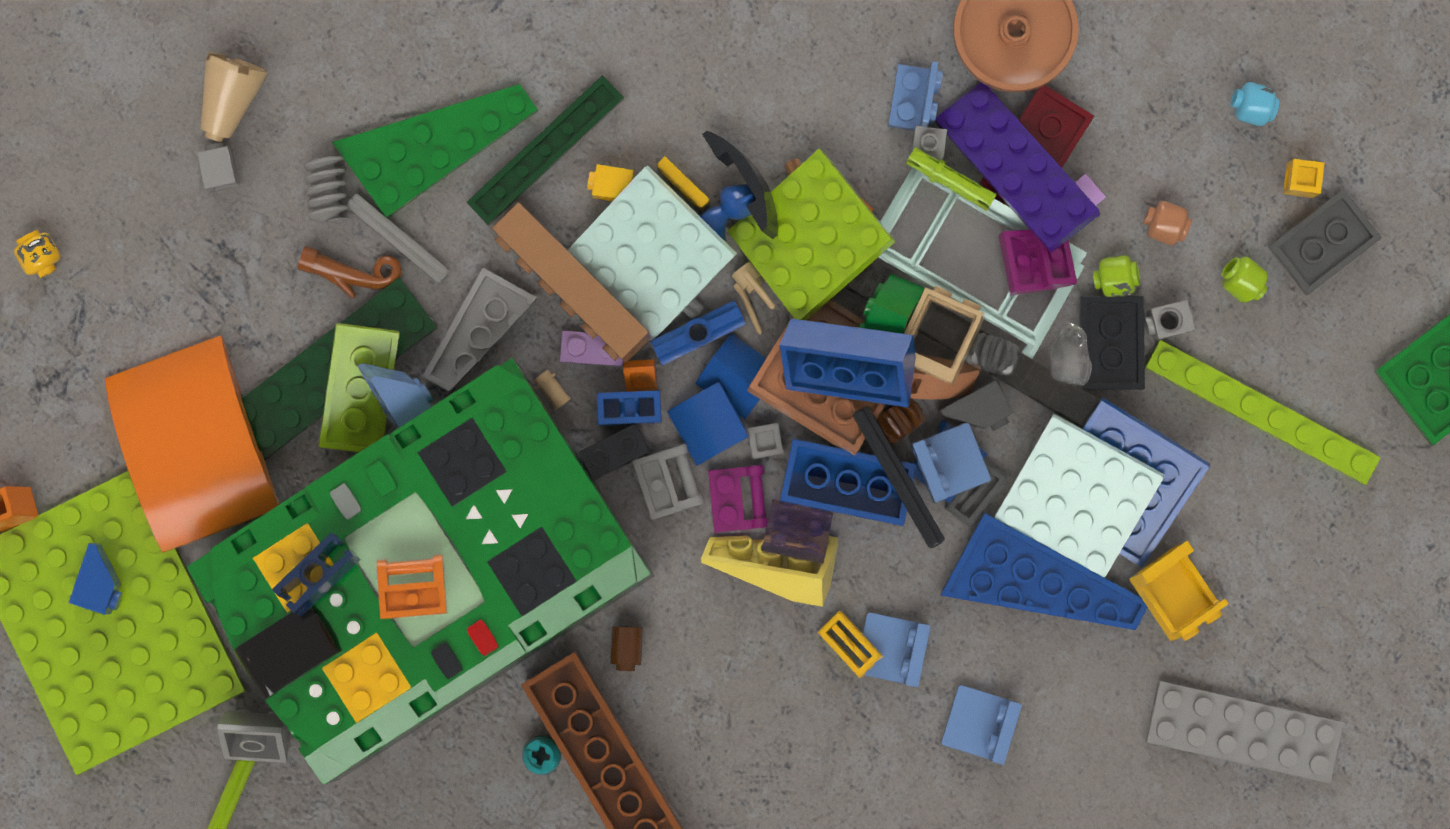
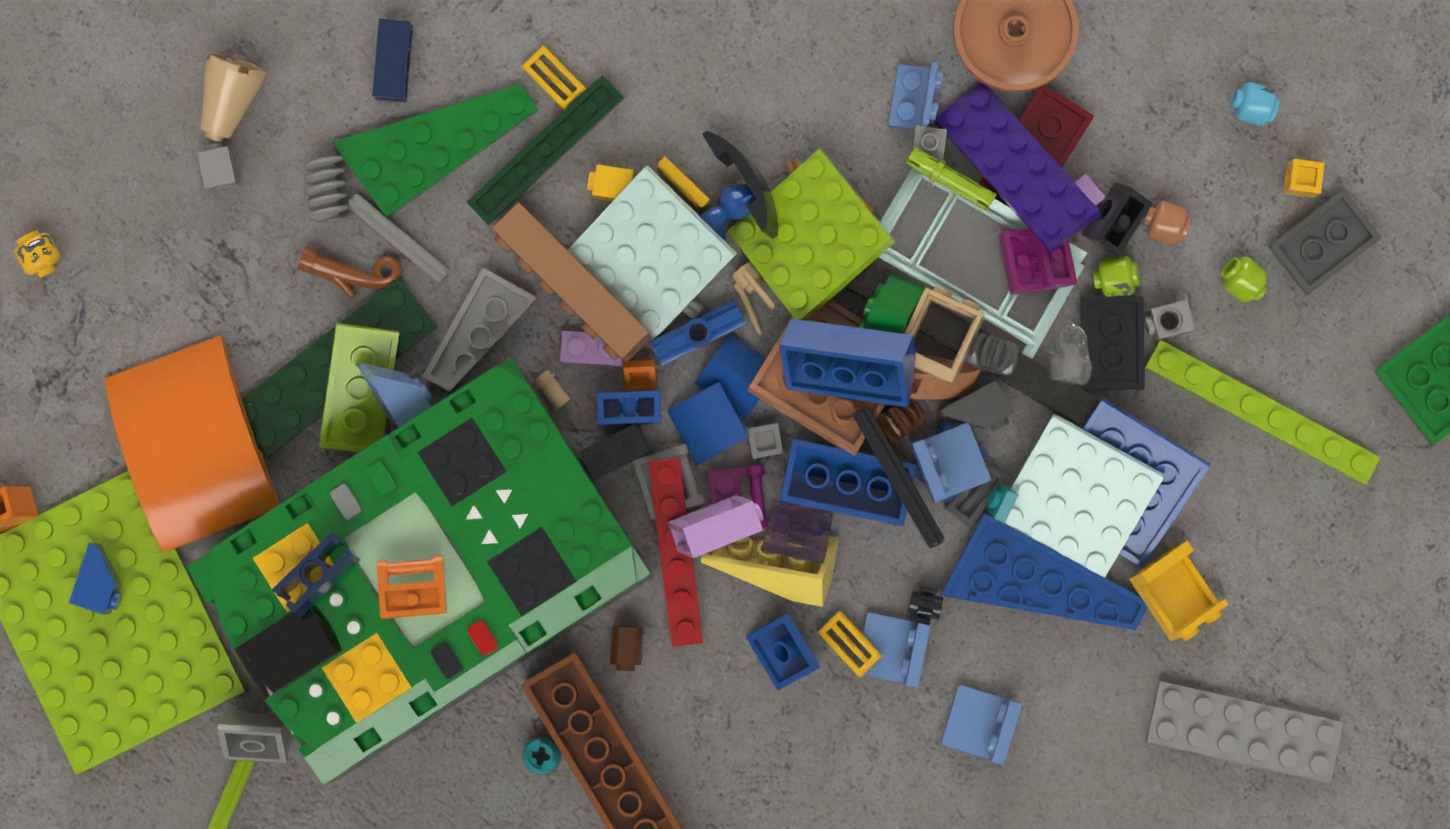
(392, 60): none -> dark blue piece
(580, 89): none -> yellow tile
(676, 567): none -> red plate
(716, 526): none -> lavender window
(783, 651): none -> blue slope
(925, 605): none -> black gear
(1001, 502): none -> teal plate
(1118, 218): none -> black brick

